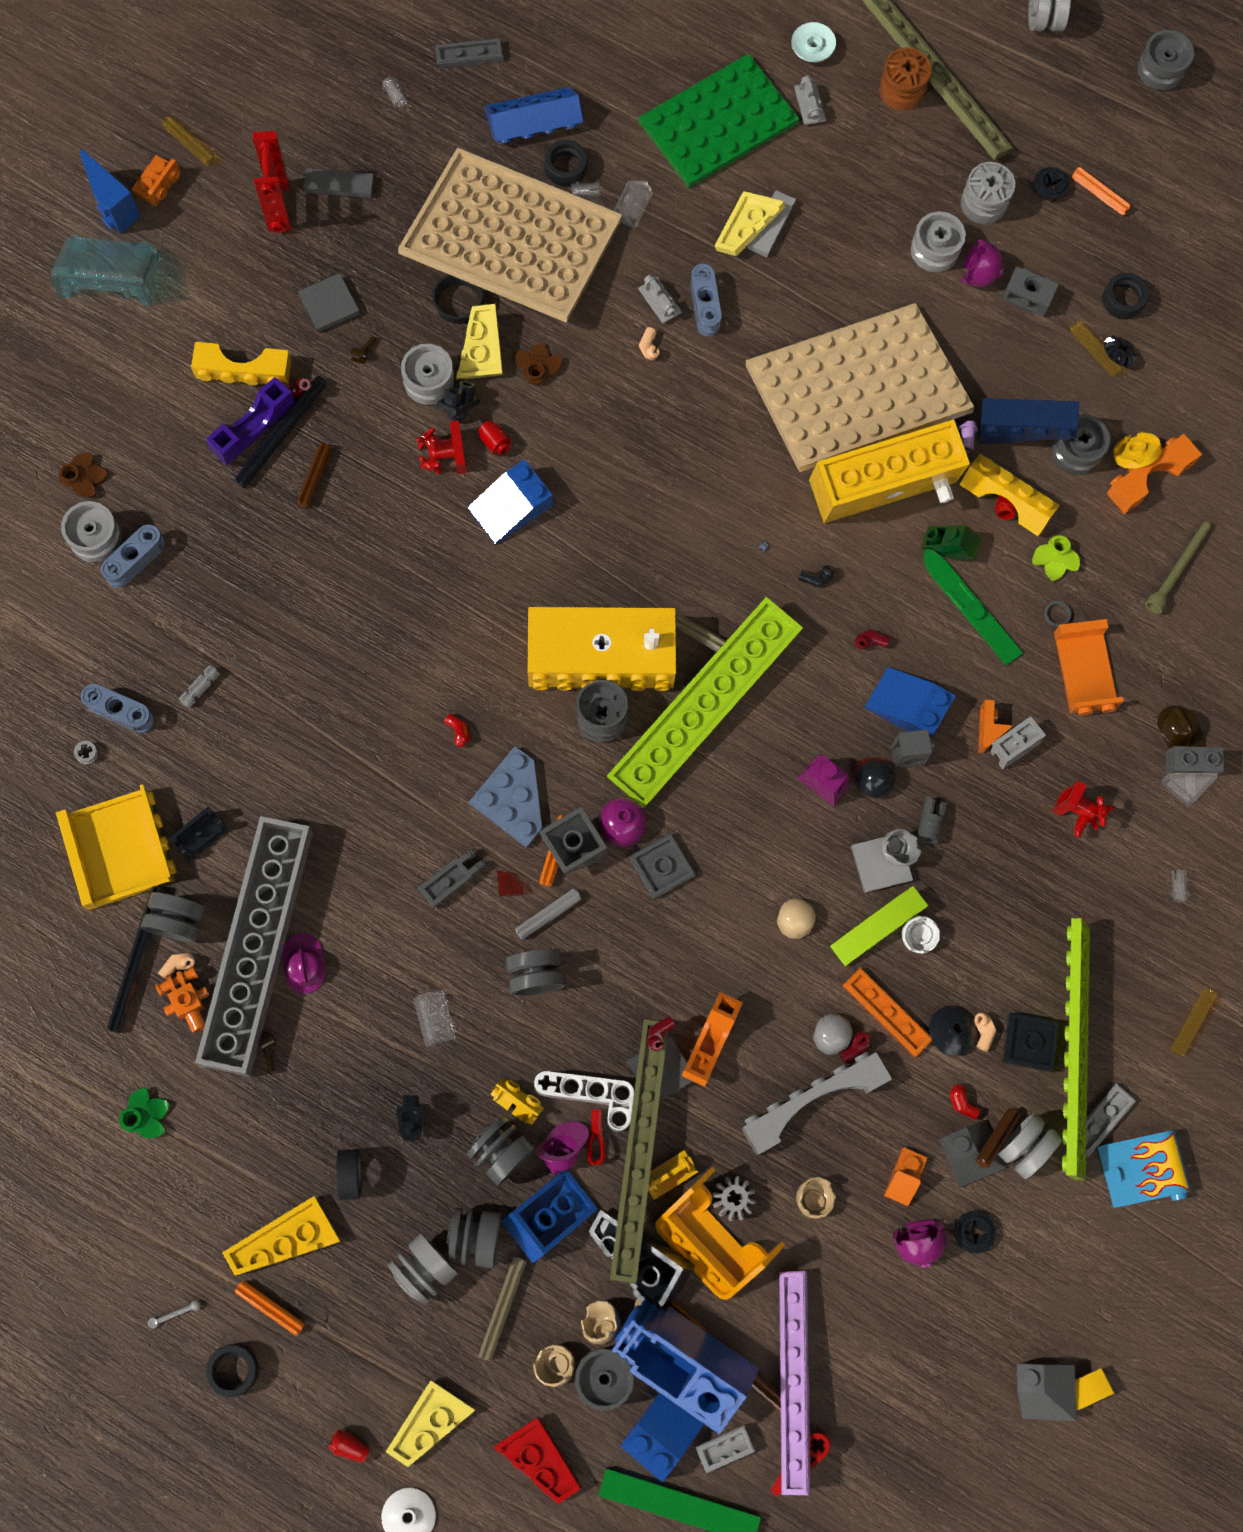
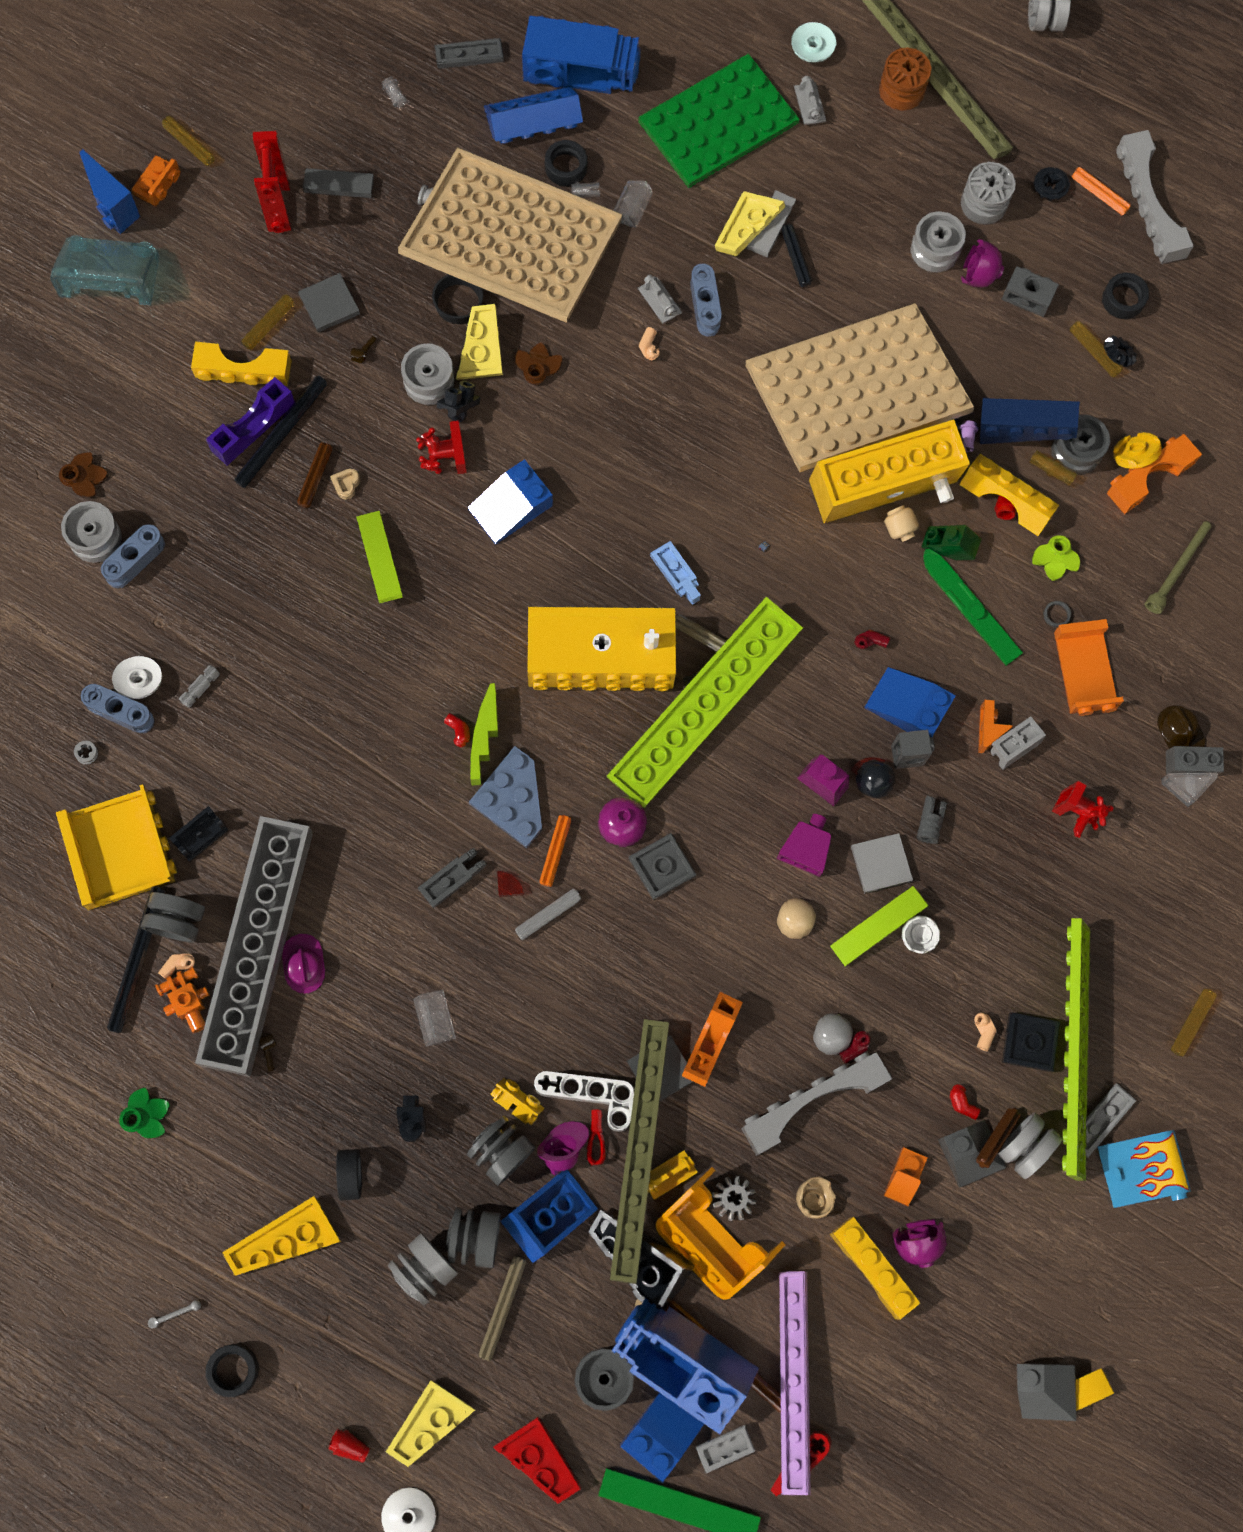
(133, 670): none -> white dish
(267, 322): none -> clear yellow axle
(269, 1308): orange axle -> none
(299, 387): dark red arm -> none
(345, 483): none -> tan tile
(379, 557): none -> lime slope
(423, 194): none -> light grey bush
(485, 727): none -> lime slope
(494, 438): red brick -> none
(535, 972): dark grey wheel -> none
(554, 1365): tan hair -> none
(574, 841): dark grey slope -> none
(579, 56): none -> blue piece
(601, 1323): tan hair -> none
(602, 698): dark grey wheel -> none
(657, 1032): dark red arm -> none
(676, 571): none -> light blue hinge
(796, 255): none -> black axle
(807, 846): none -> magenta torso
(818, 579): black arm -> none
(875, 1267): none -> yellow arch
(887, 1012): orange tile -> none
(900, 847): light grey hair -> none
(901, 523): none -> tan head
(943, 1034): black dish -> none
(983, 1223): black gear -> none
(1052, 468): none -> clear yellow pin
(1165, 60): dark grey wheel -> none
(1169, 239): none -> light grey arch
(1179, 886): clear pin -> none

